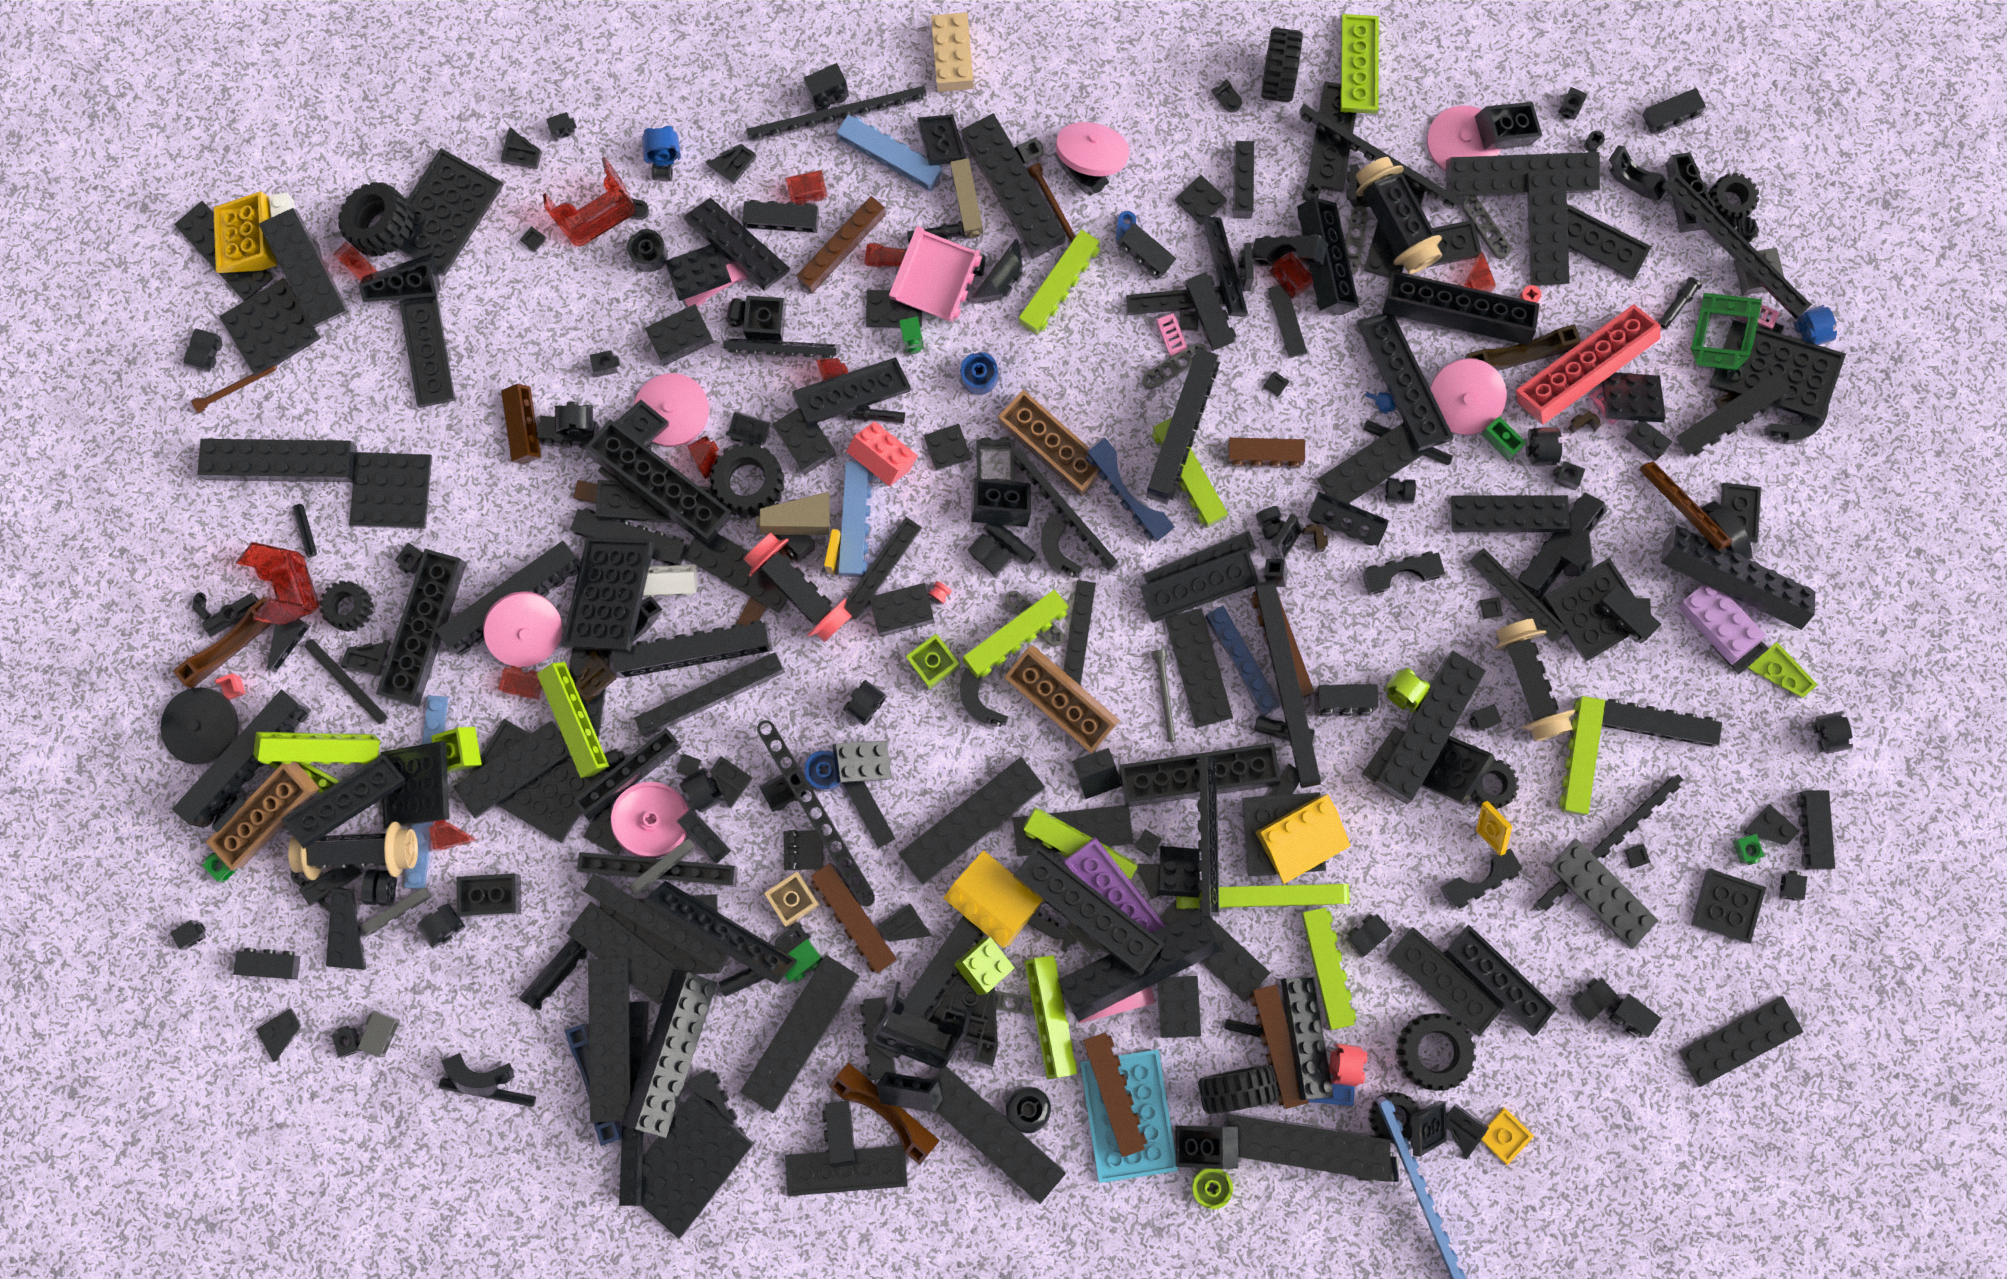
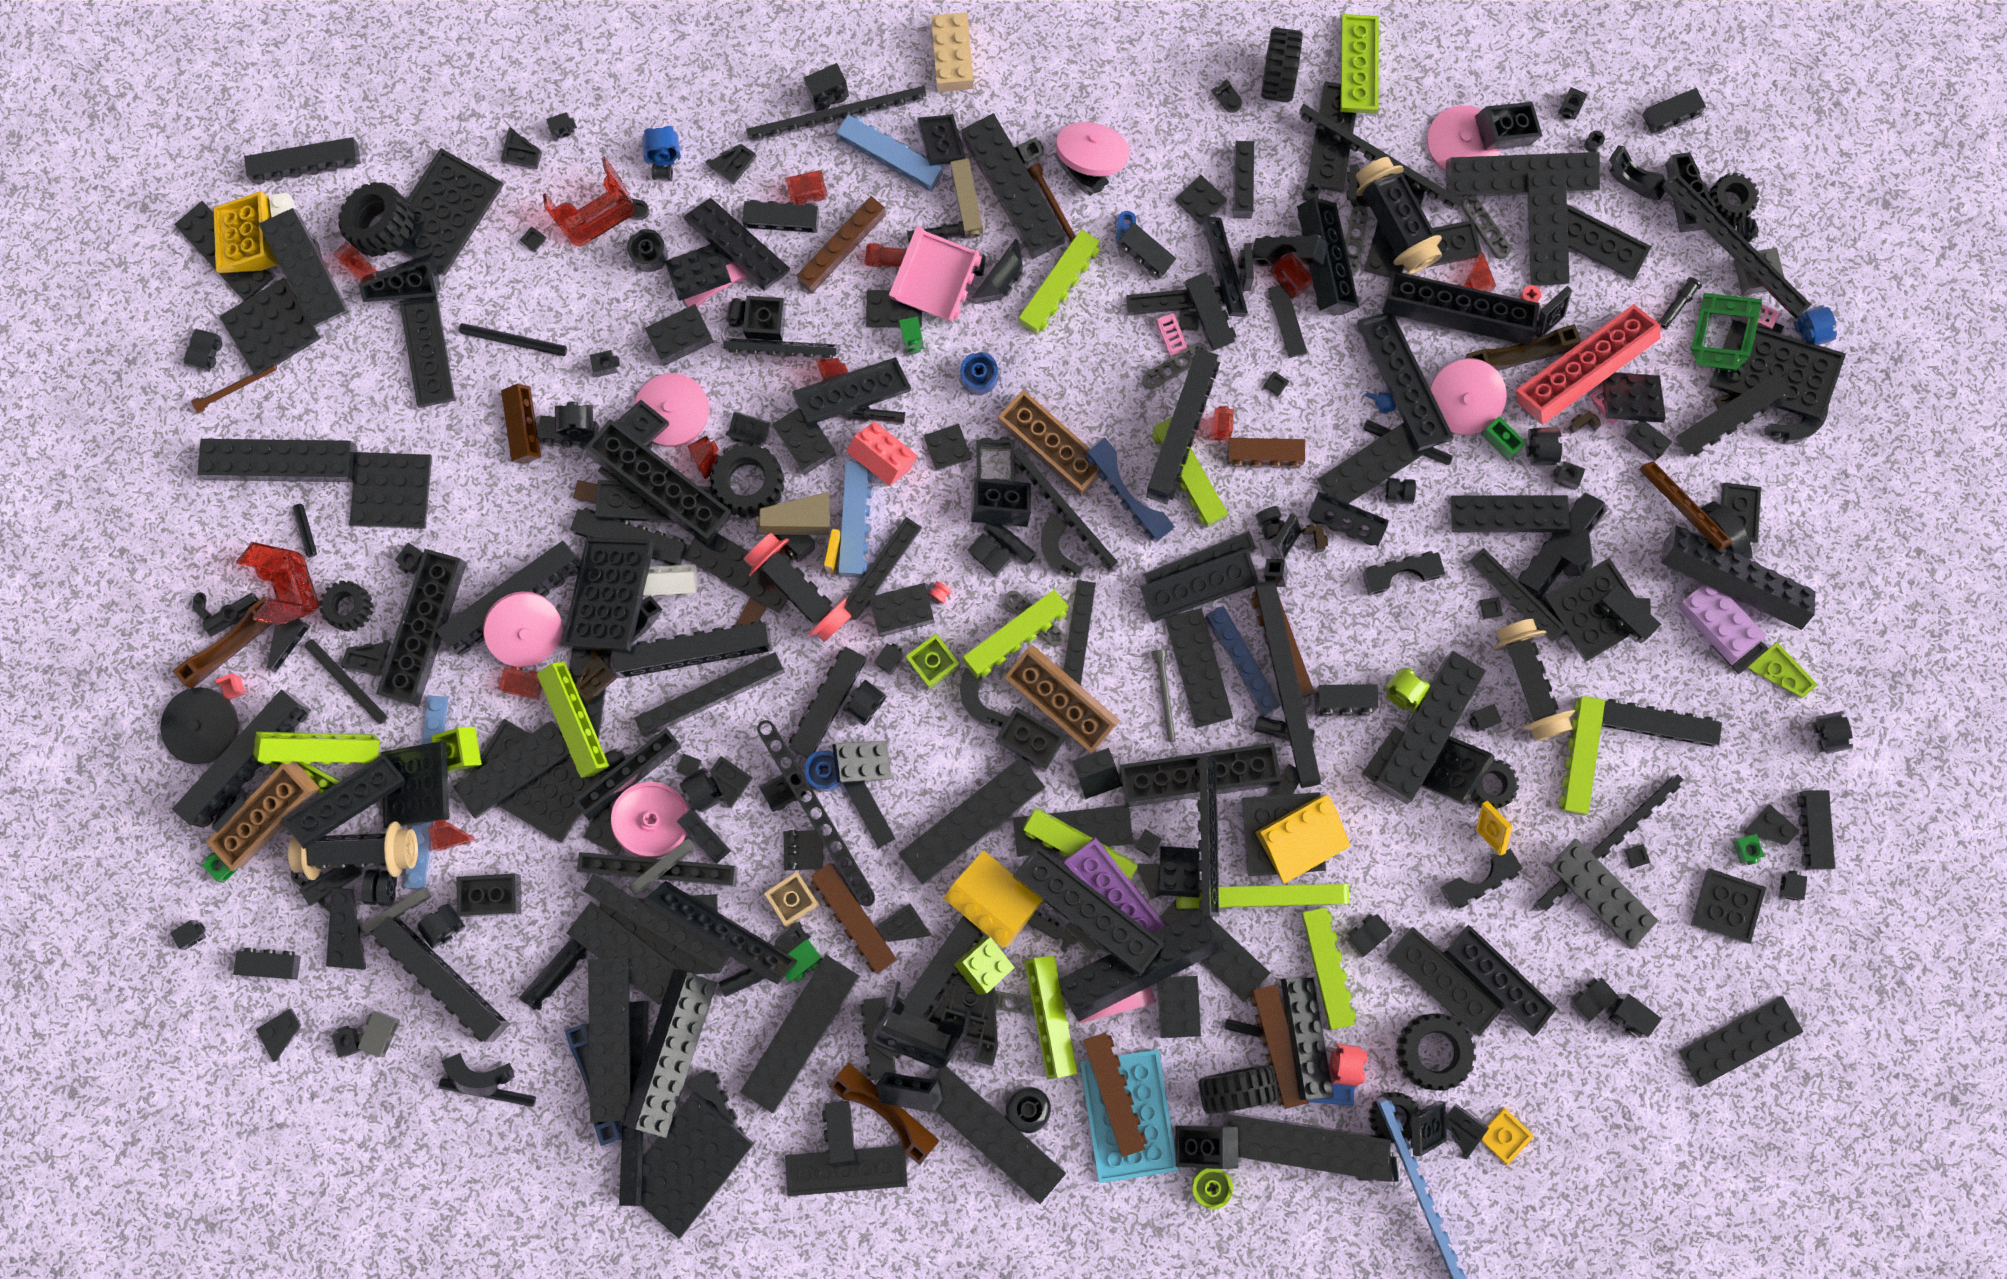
(302, 160): none -> black brick
(440, 979): none -> black brick
(513, 339): none -> black axle
(828, 702): none -> black brick
(889, 658): none -> black brick
(1030, 739): none -> black brick
(1222, 423): none -> clear red brick
(1553, 312): none -> black tile

